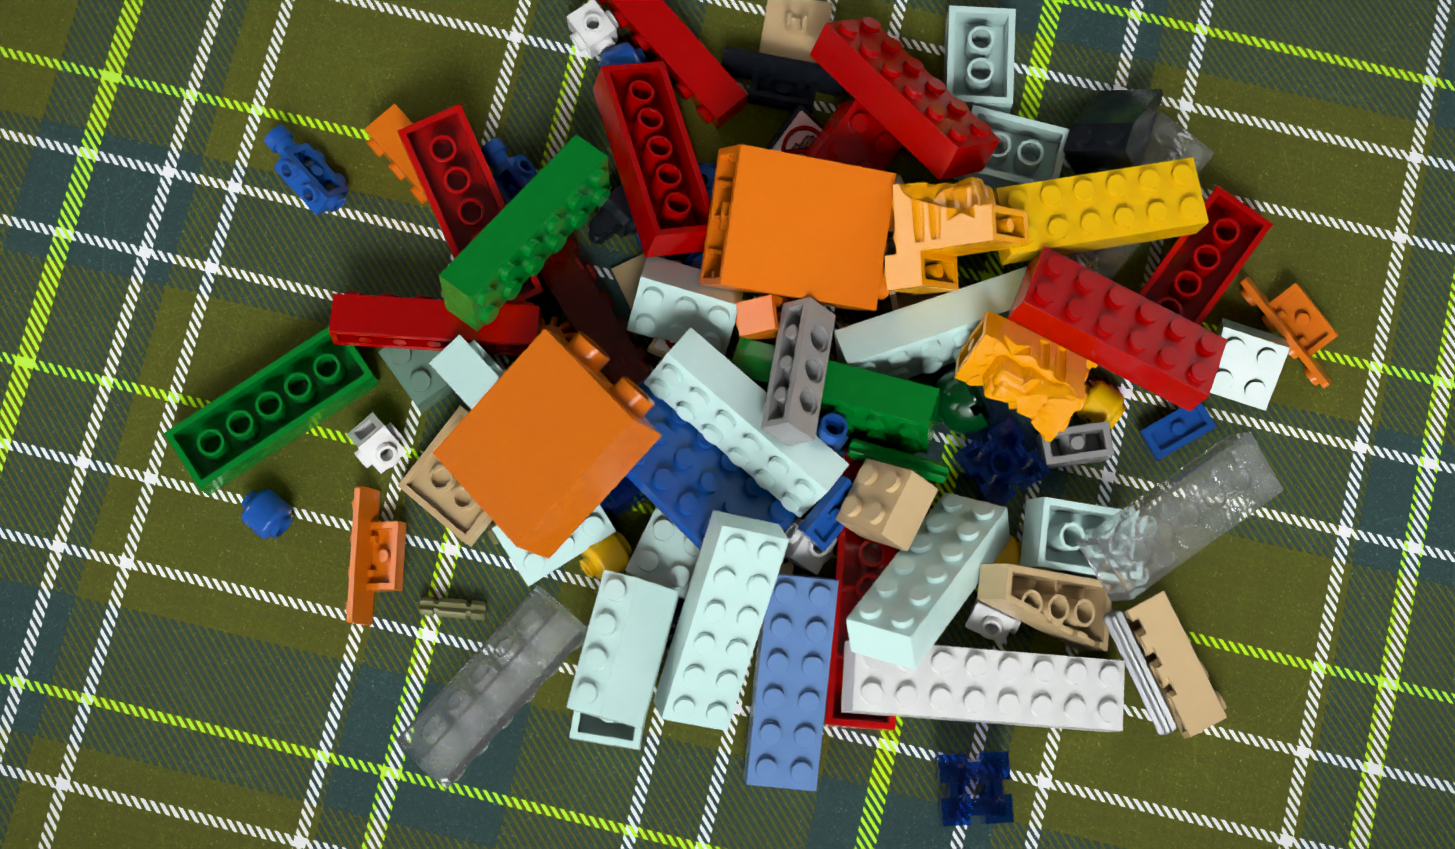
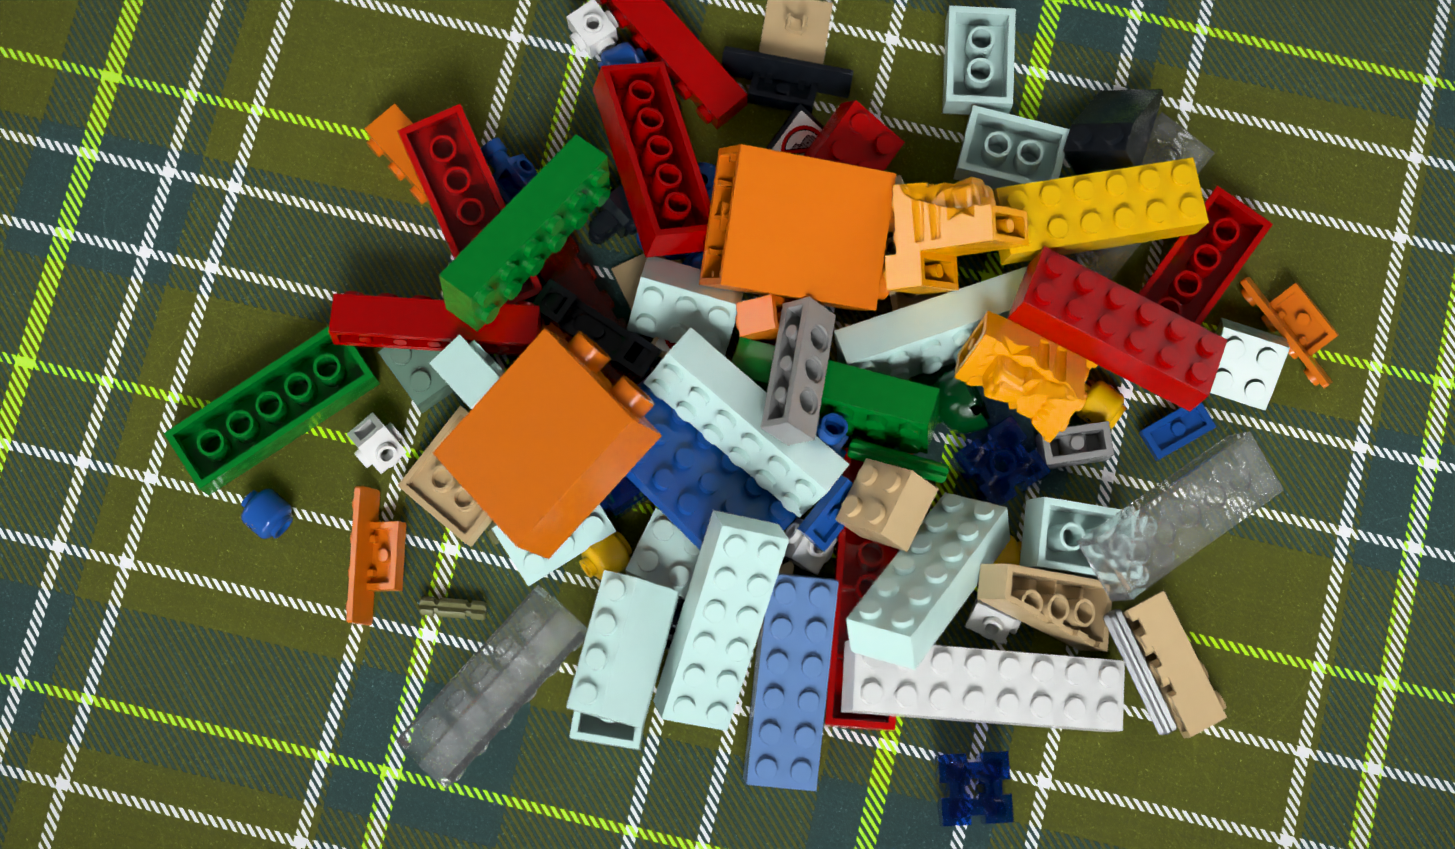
(307, 172): blue brick -> none
(572, 315): none -> black slope
(905, 97): red brick -> none

